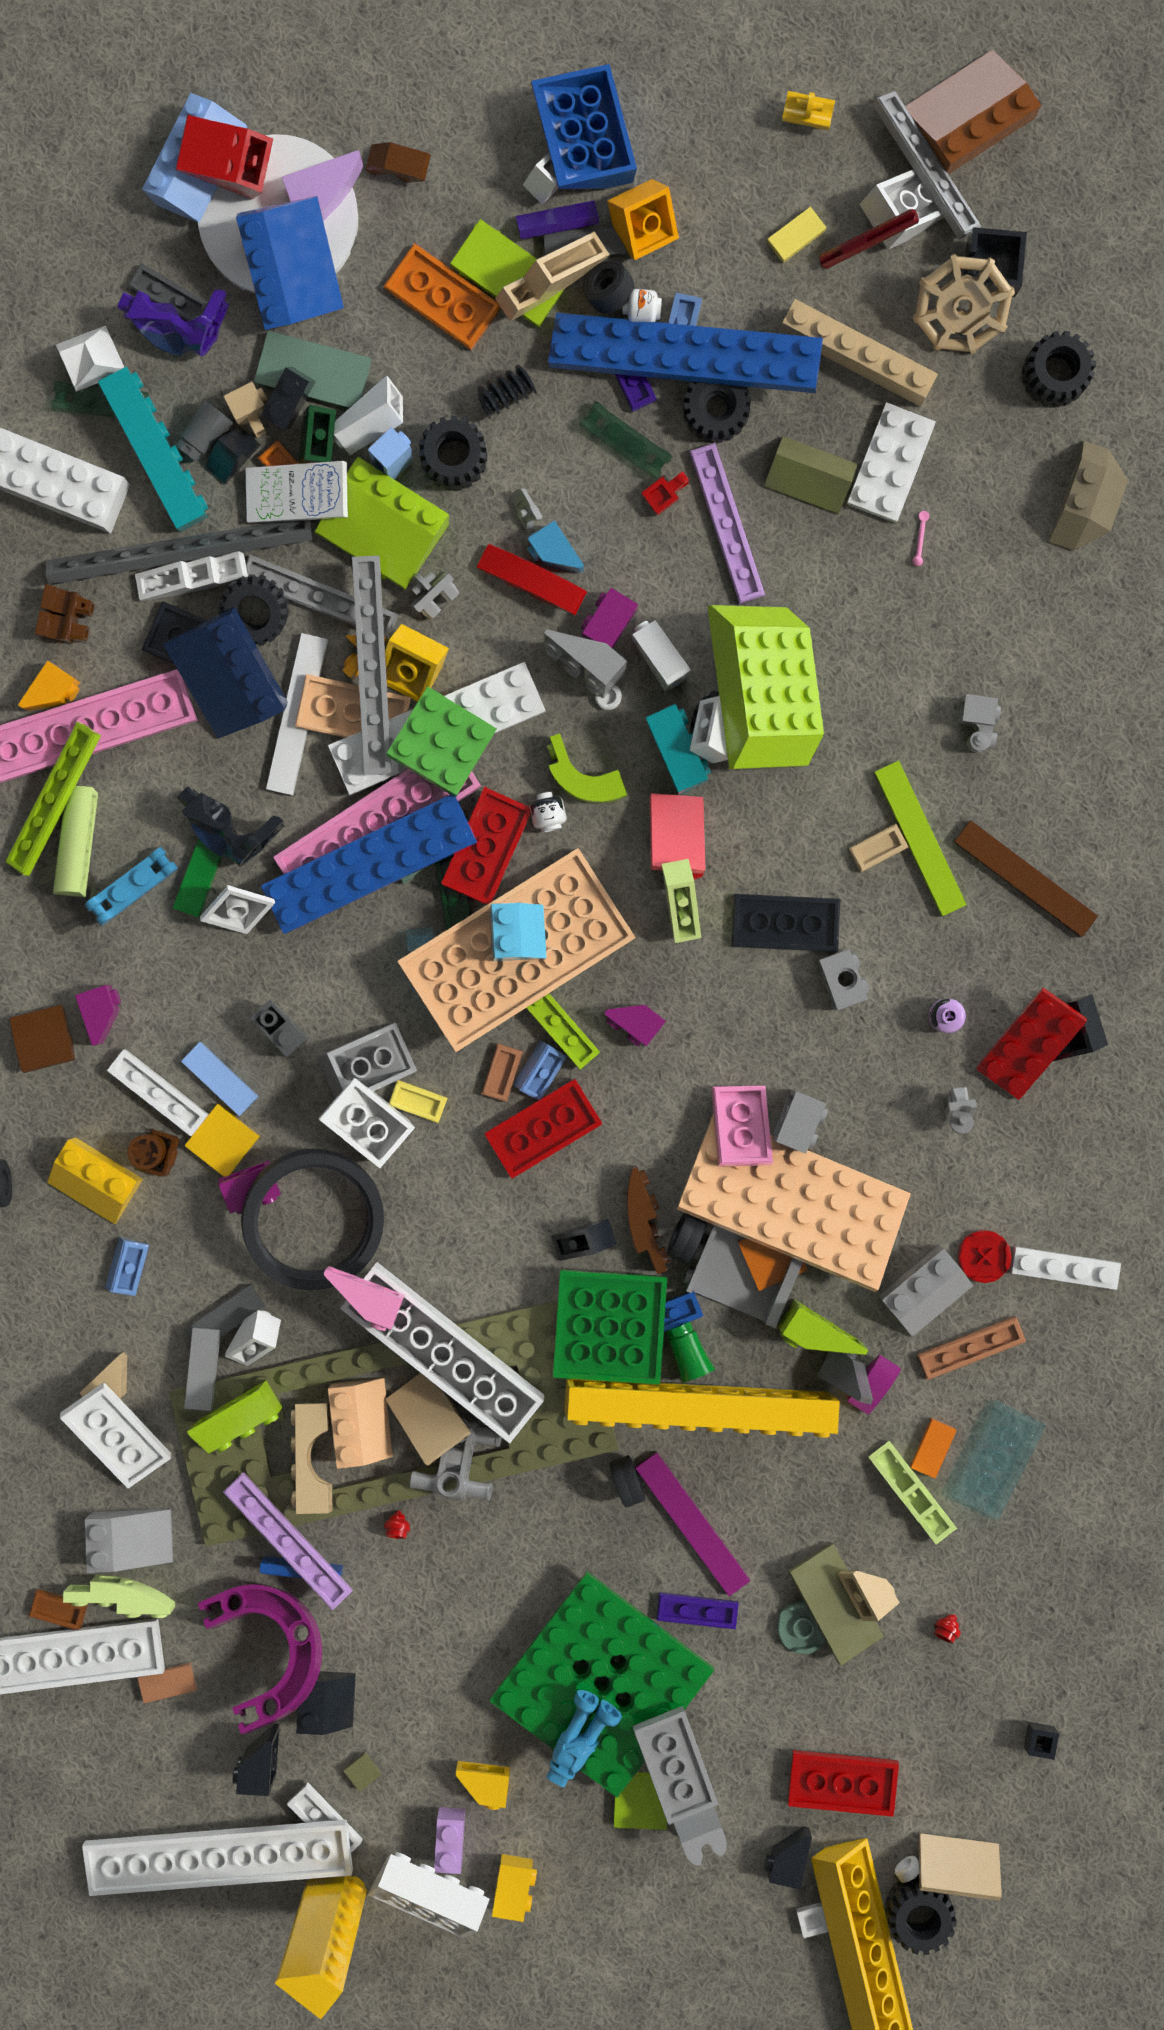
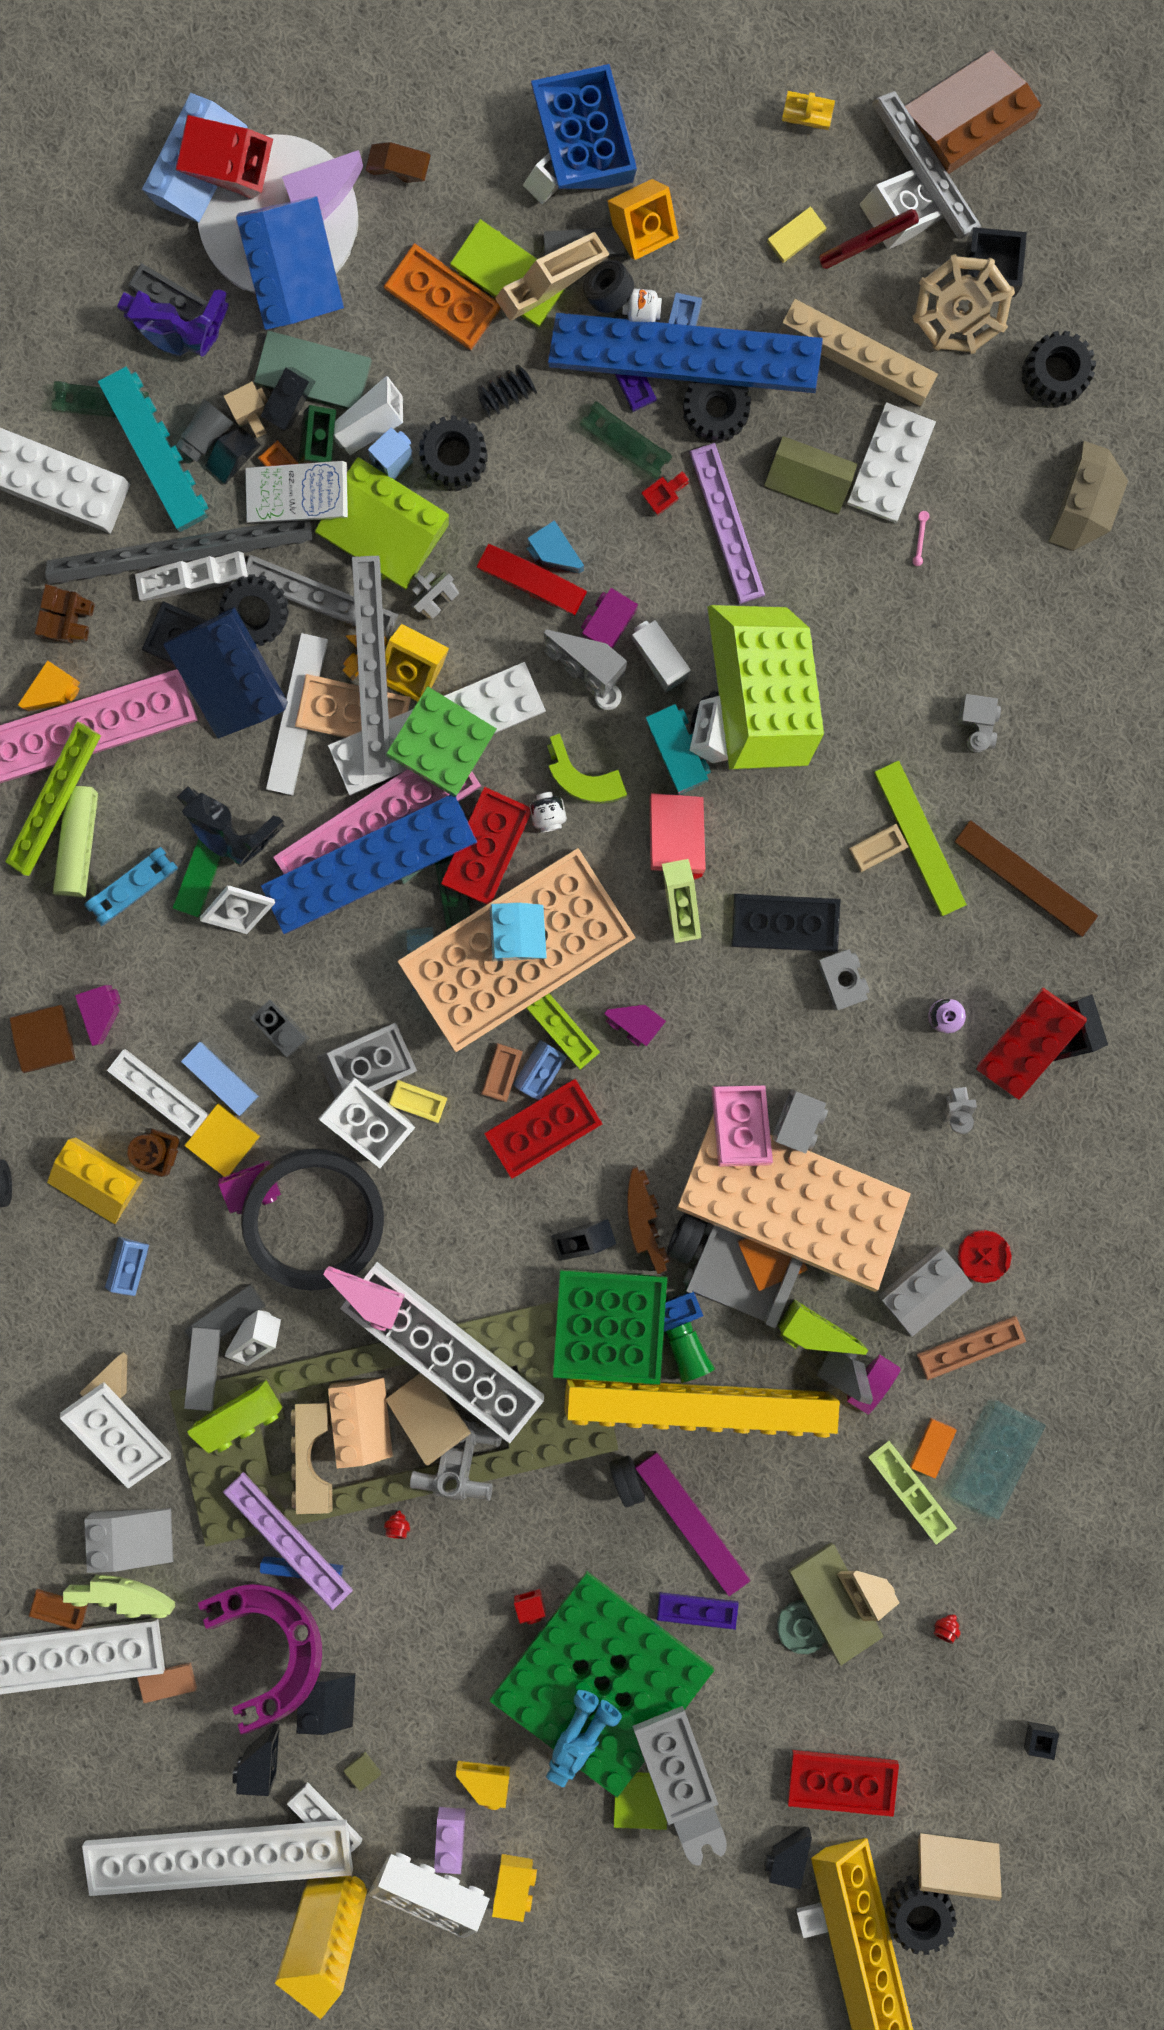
(89, 357): white slope -> none
(525, 508): light grey piece -> none
(530, 1607): none -> red plate
(557, 219): dark purple tile -> none
(907, 1869): white tile -> none
(1065, 1268): white plate -> none

